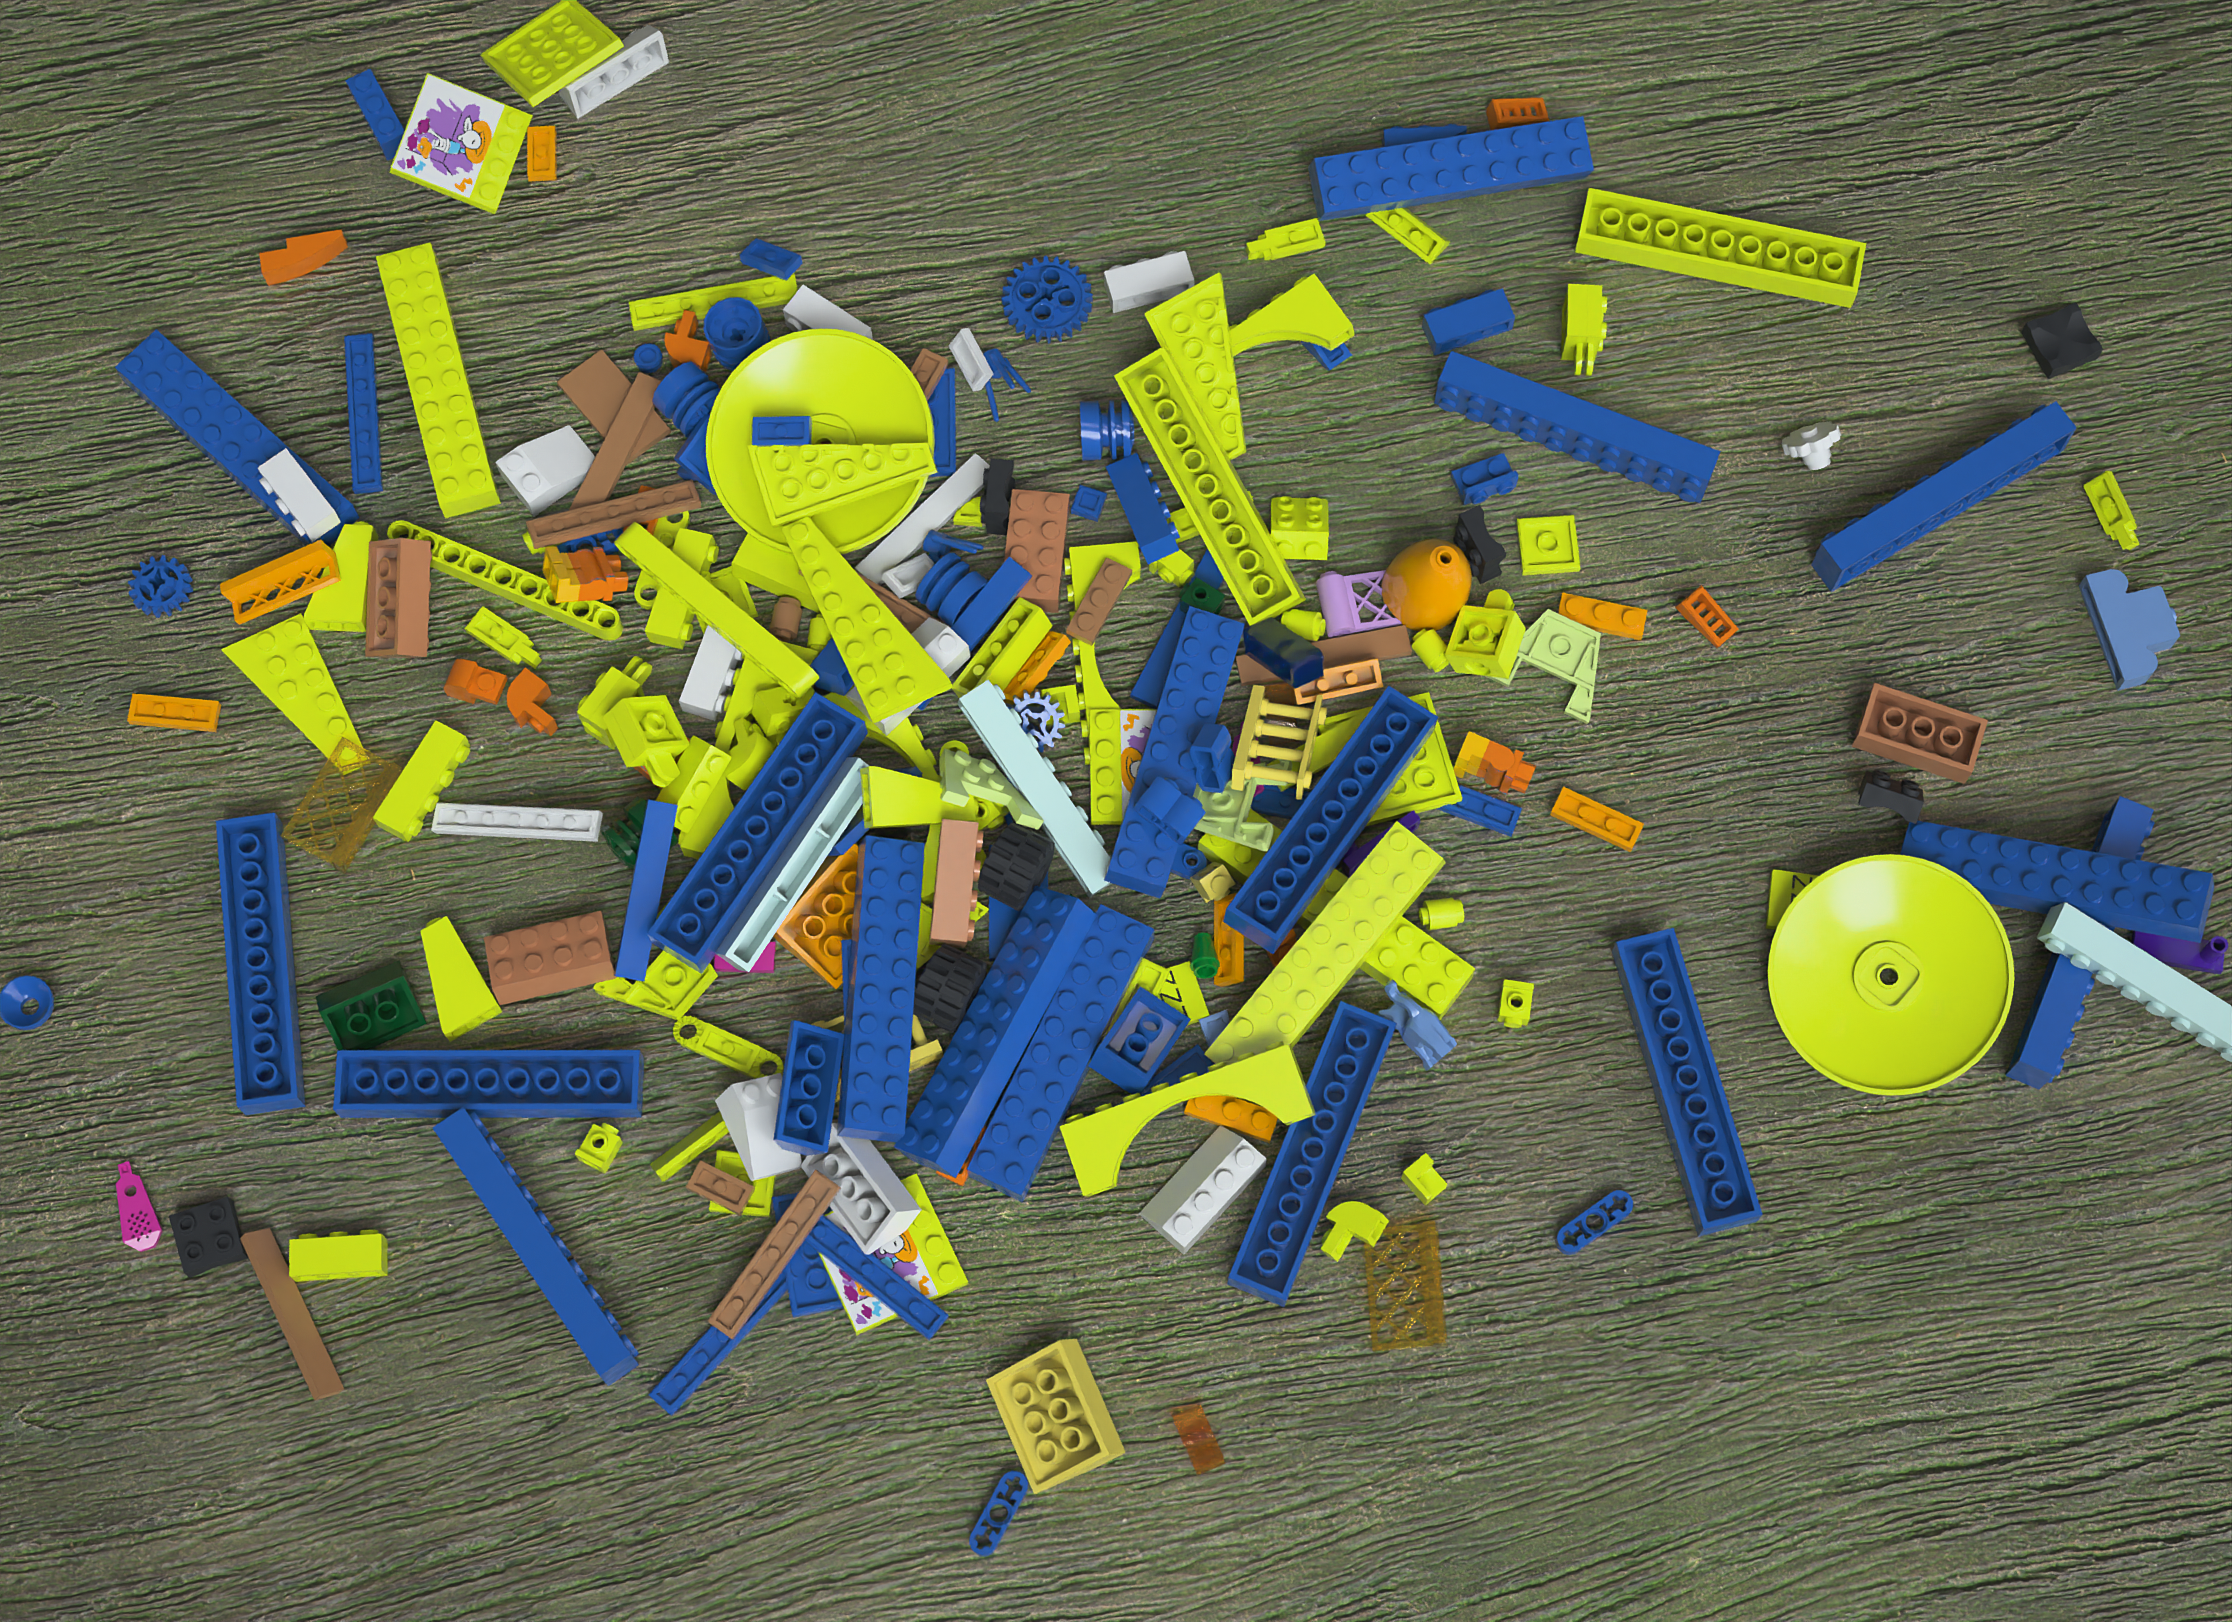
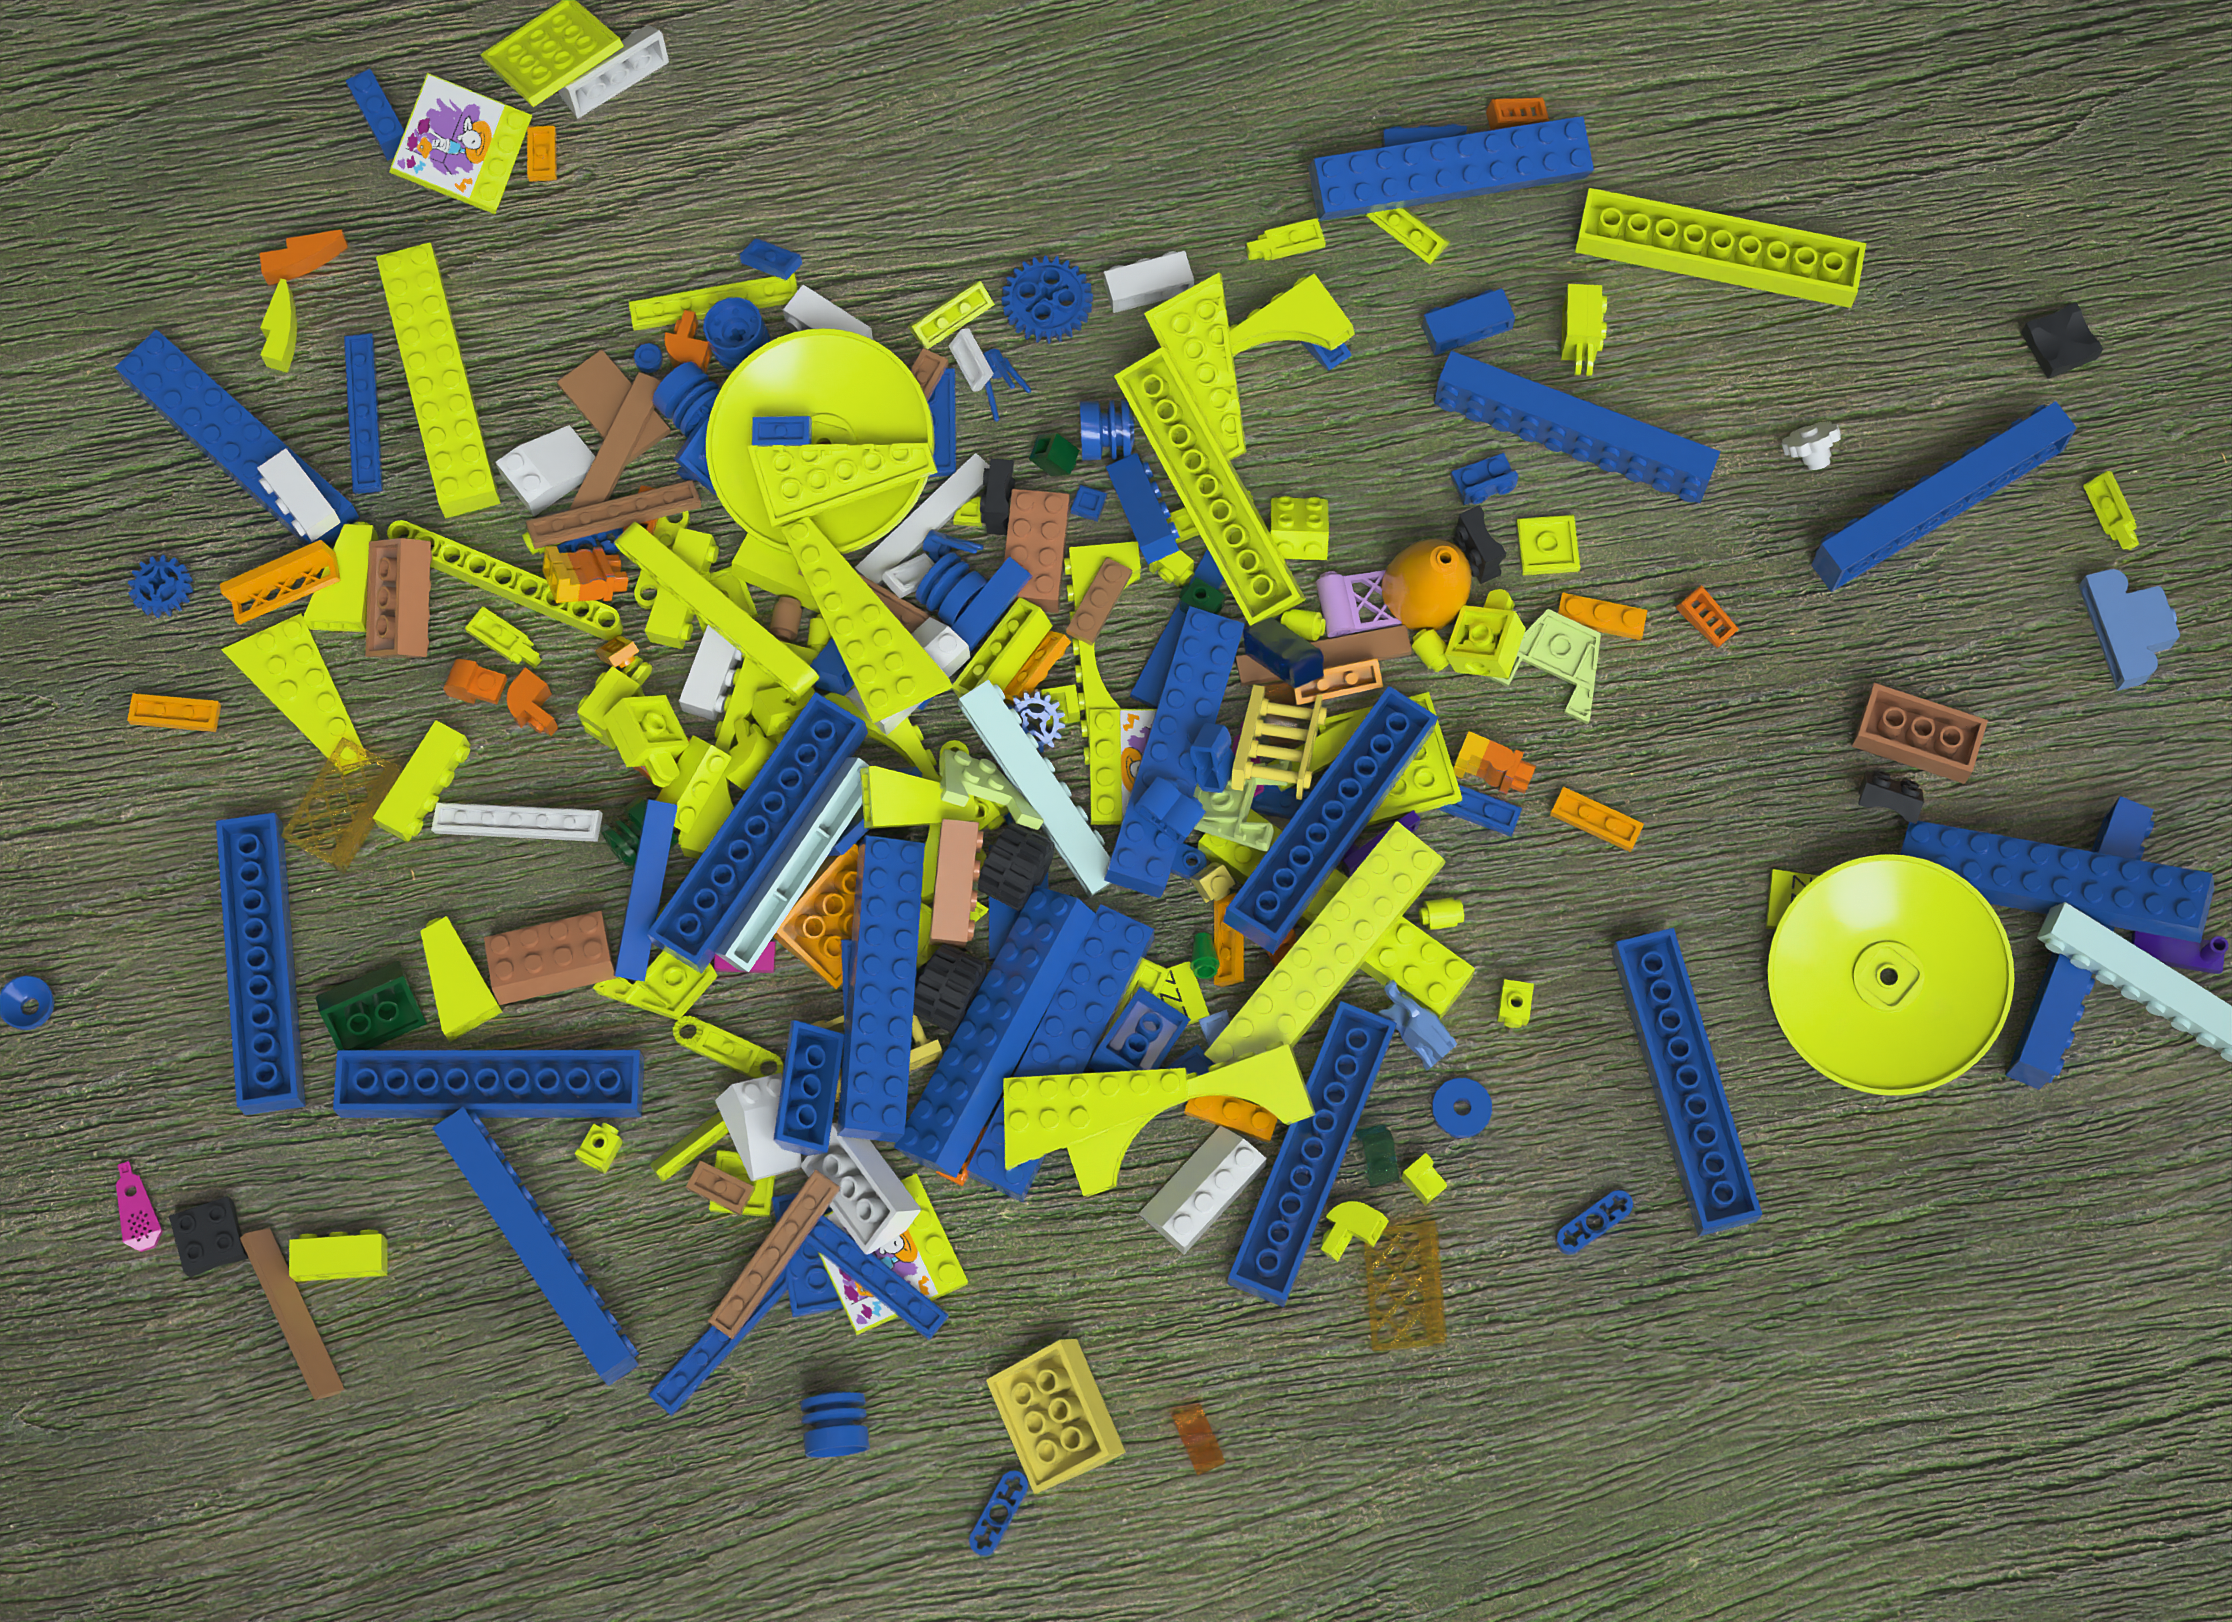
(280, 329): none -> neon yellow slope
(617, 652): none -> light orange plate
(834, 1417): none -> blue wheel
(951, 315): none -> neon yellow slope
(1054, 454): none -> dark green brick
(1071, 1108): none -> neon yellow wing
(1377, 1155): none -> clear green brick
(1462, 1090): none -> blue tile

